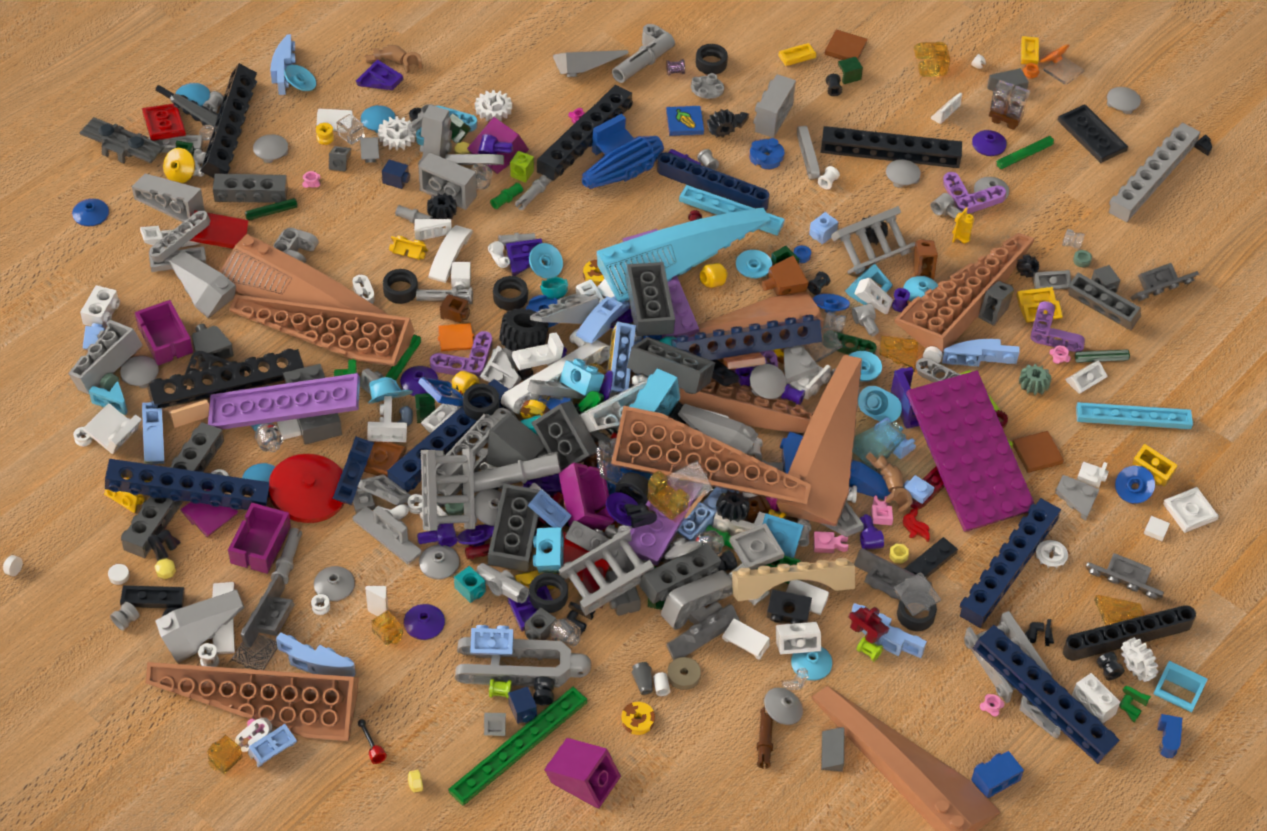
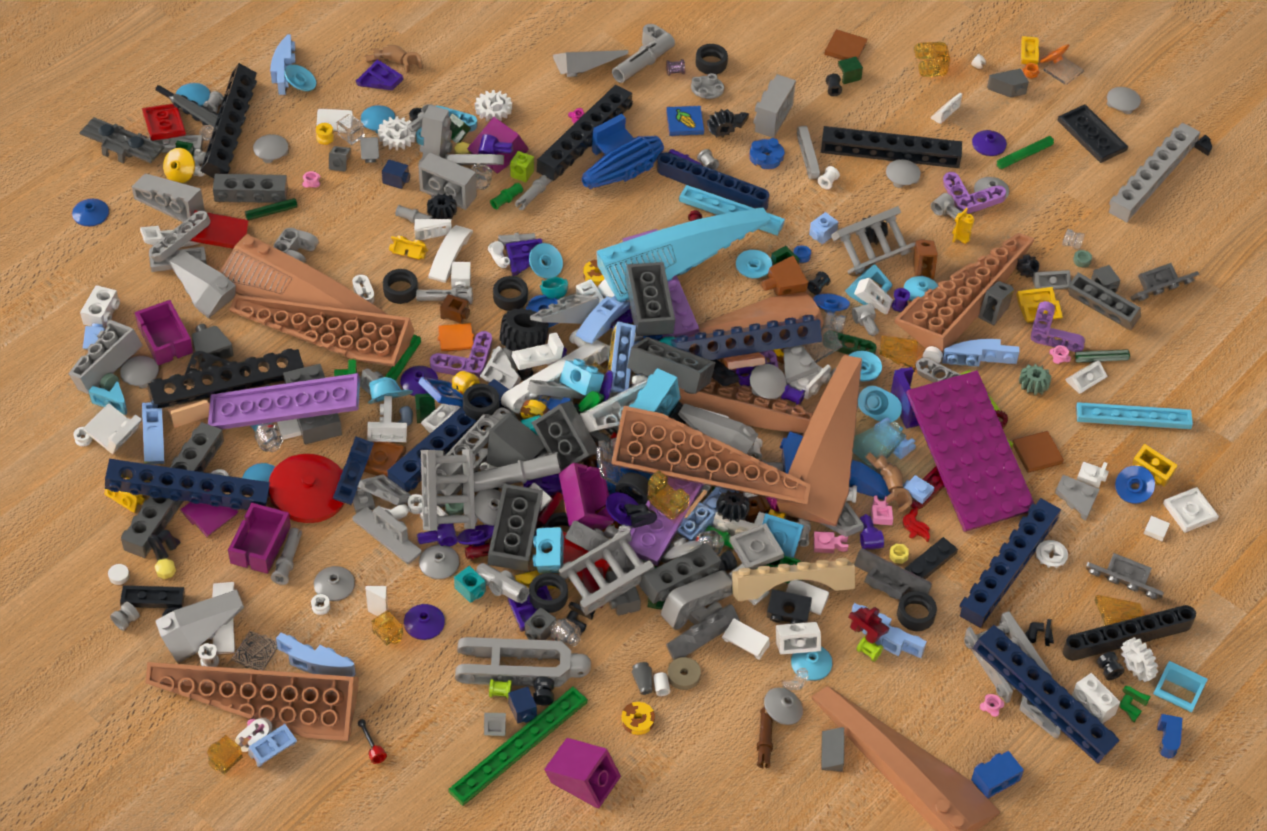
(12, 565): white tile -> none
(269, 613): flat silver bracket -> none
(415, 781): light yellow tile -> none
(491, 641): light blue bracket -> none
(549, 510): medium blue plate -> none
(691, 480): clear piece -> none
(713, 275): yellow head -> none
(797, 54): yellow plate -> none
(917, 594): clear piece -> none
(1008, 106): clear hips -> none

